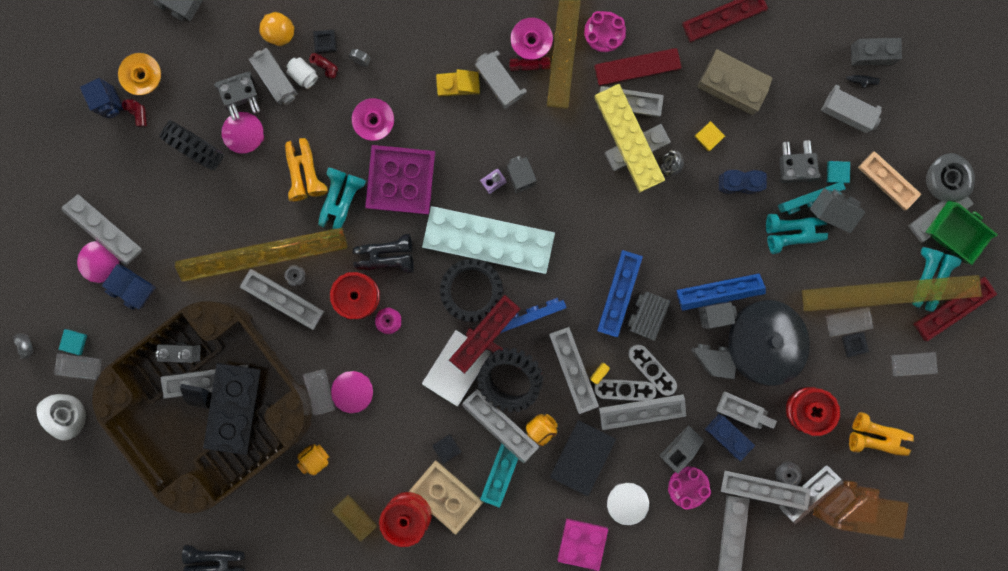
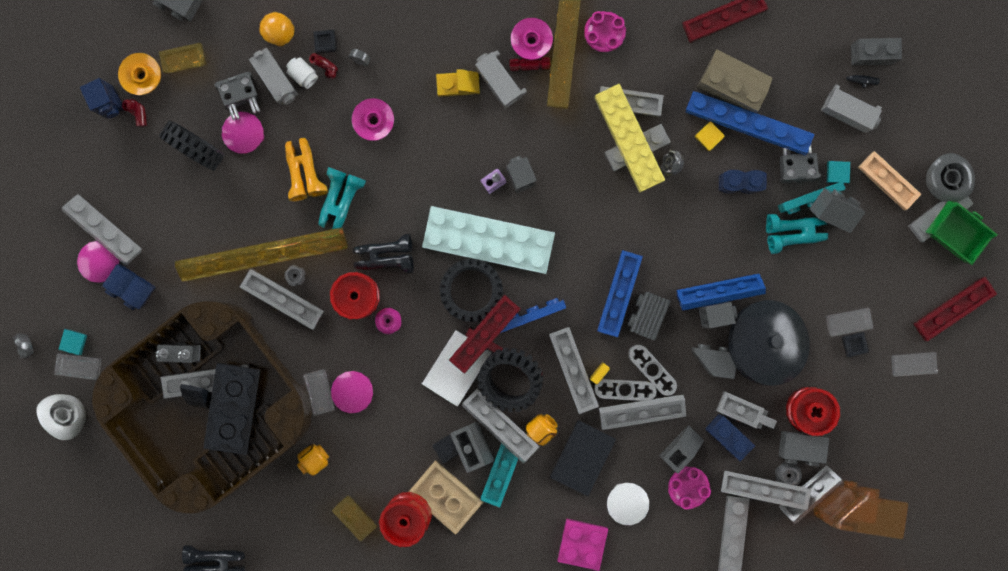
(182, 58): none -> clear yellow plate
(400, 179): magenta plate -> none
(472, 447): none -> dark grey brick
(637, 67): dark red tile -> none
(749, 123): none -> blue plate
(803, 447): none -> dark grey brick
(891, 293): clear yellow plate -> none
(893, 436): light orange piece -> none
(933, 259): teal piece -> none

